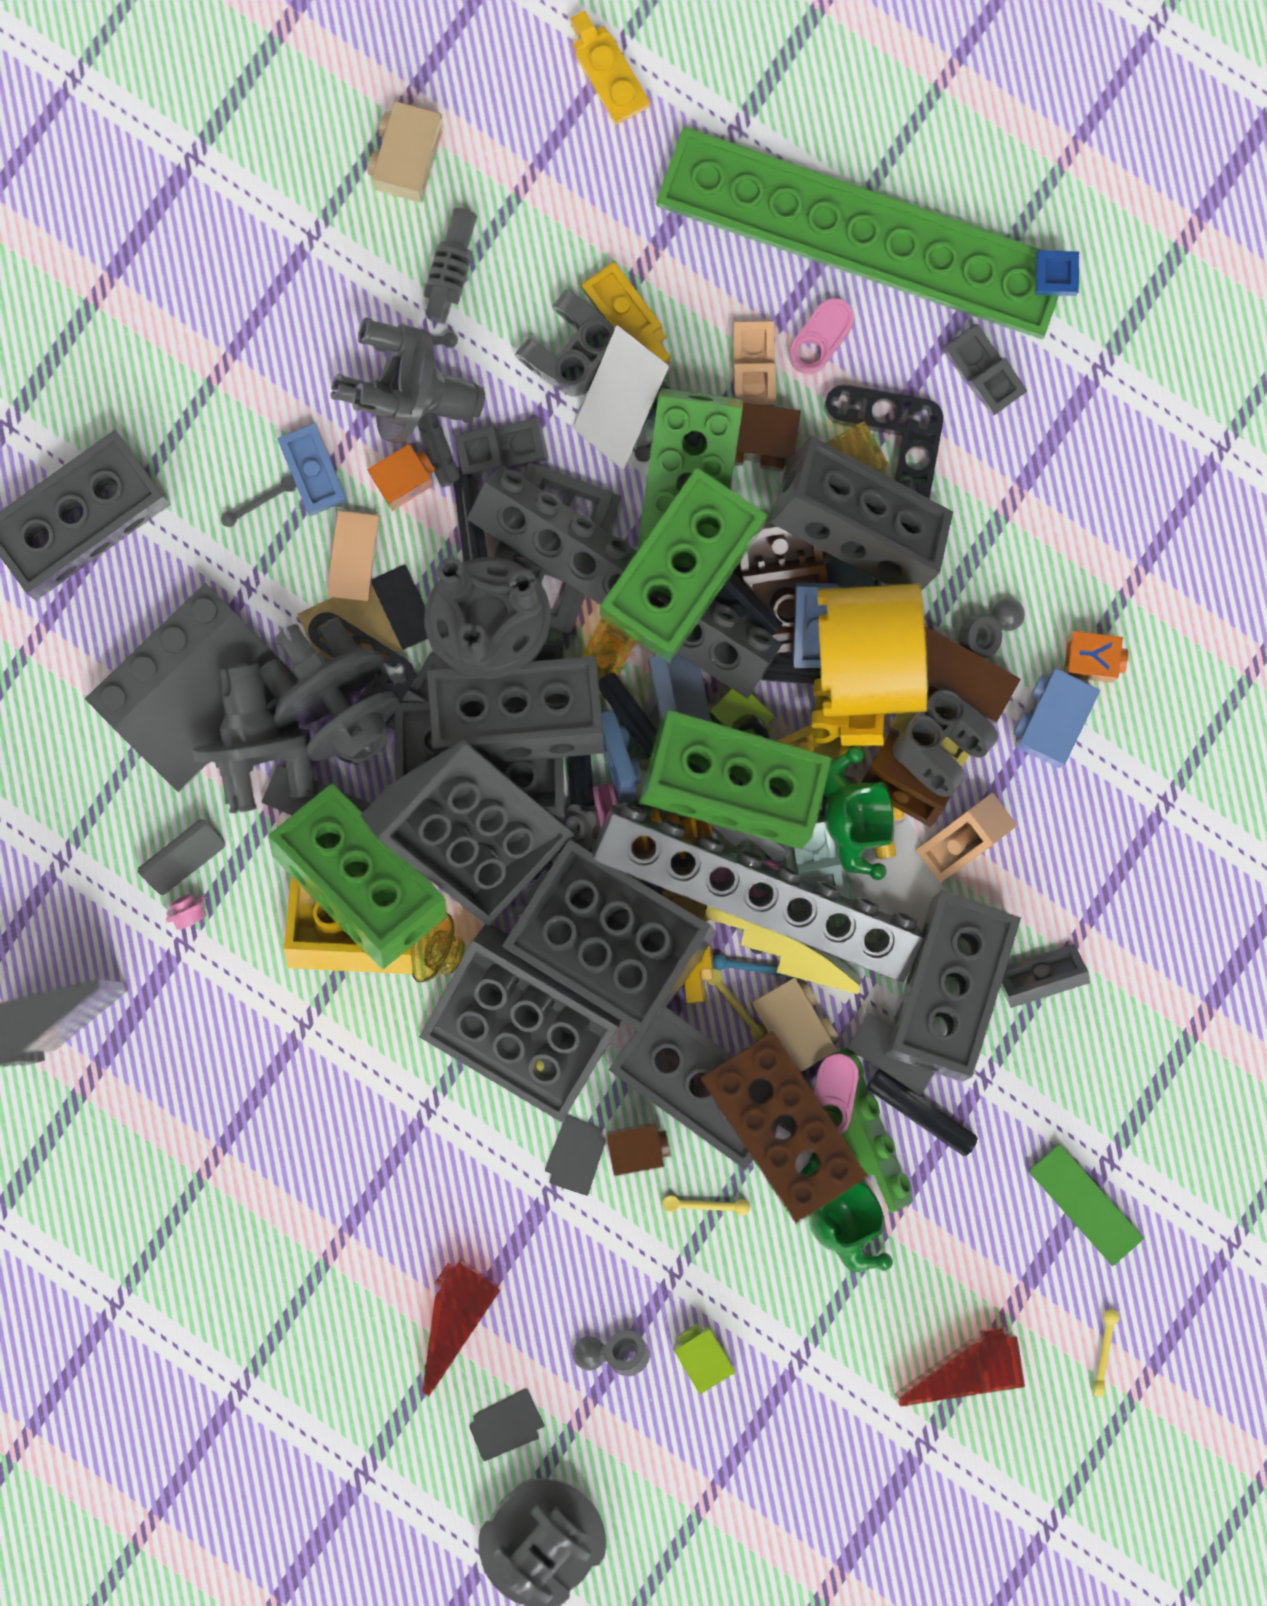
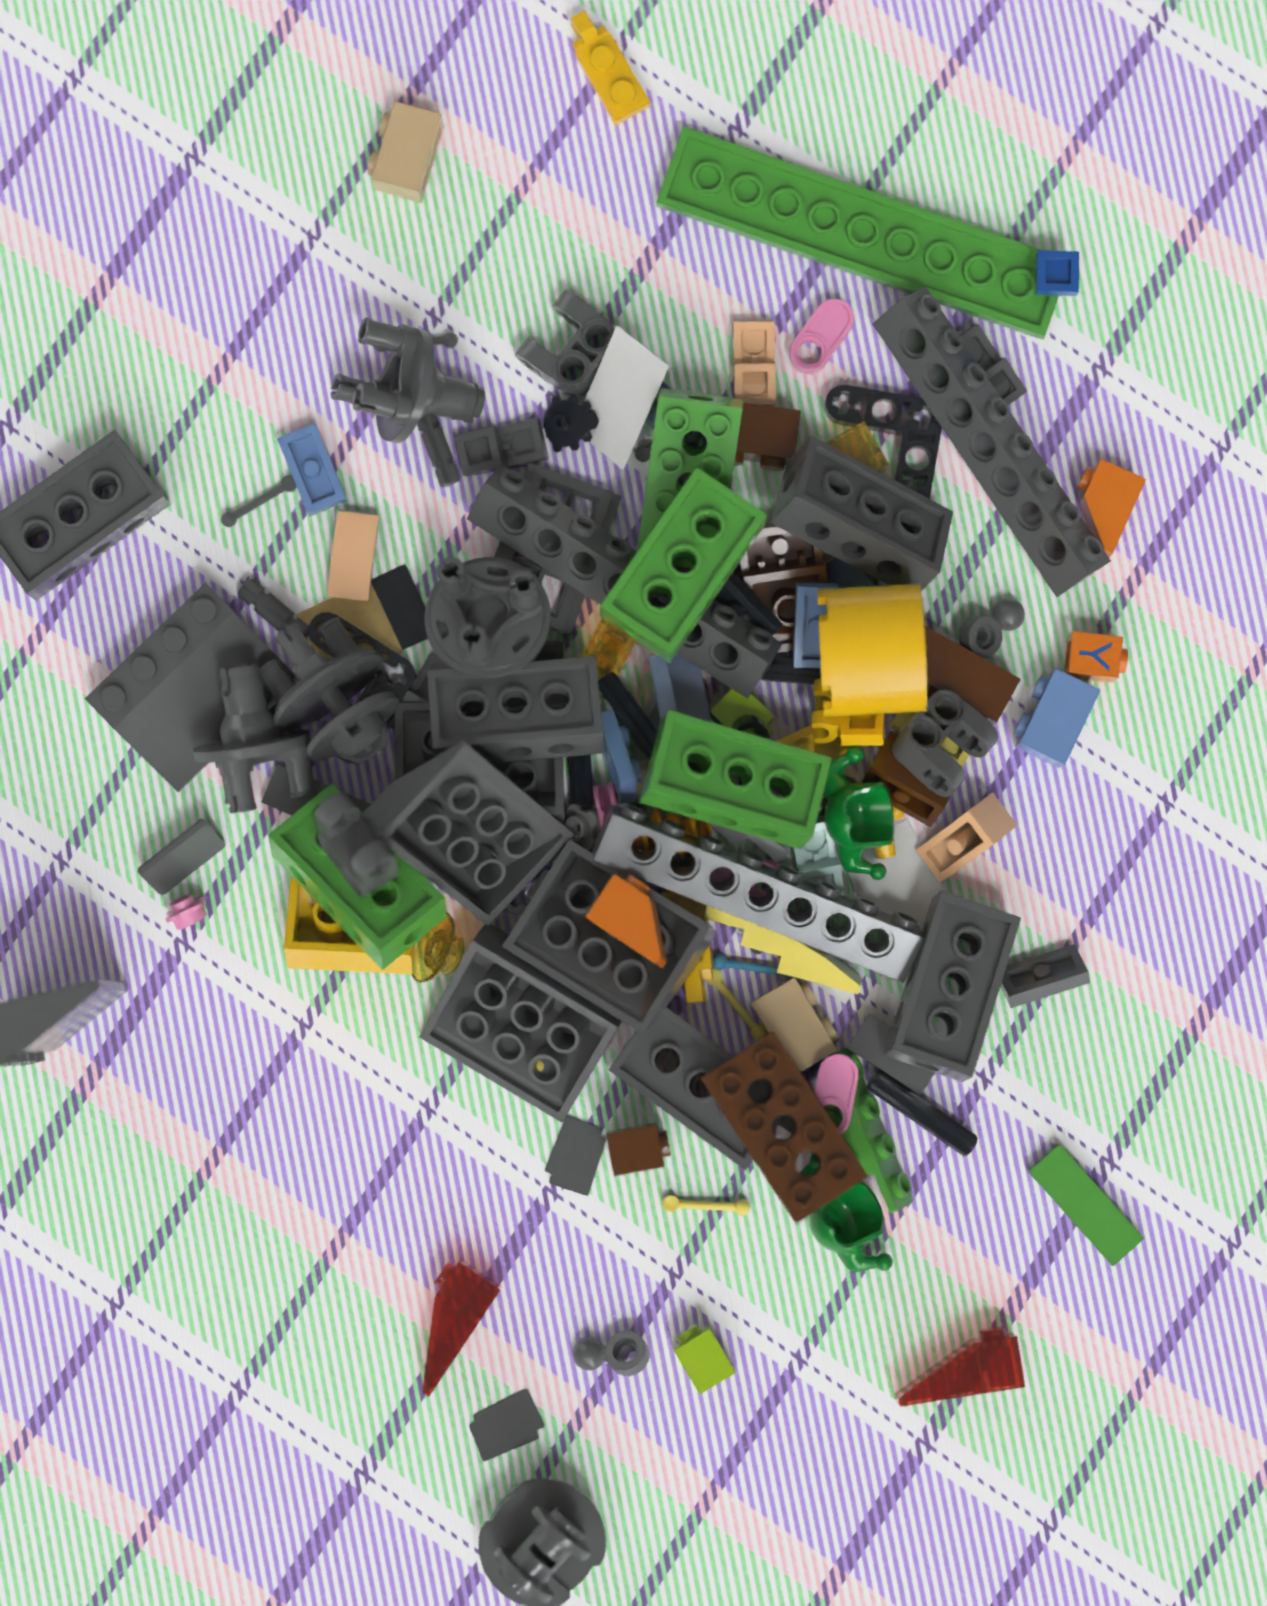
(270, 607): none -> dark grey axle
(353, 846): none -> dark grey piece
(402, 476): orange brick -> none
(450, 266): dark grey hinge -> none
(471, 536): black axle -> none
(569, 422): none -> black piece
(623, 306): yellow hinge -> none
(630, 917): none -> orange slope
(991, 441): none -> dark grey brick
(1108, 501): none -> orange slope
(1111, 1318): light yellow hinge -> none

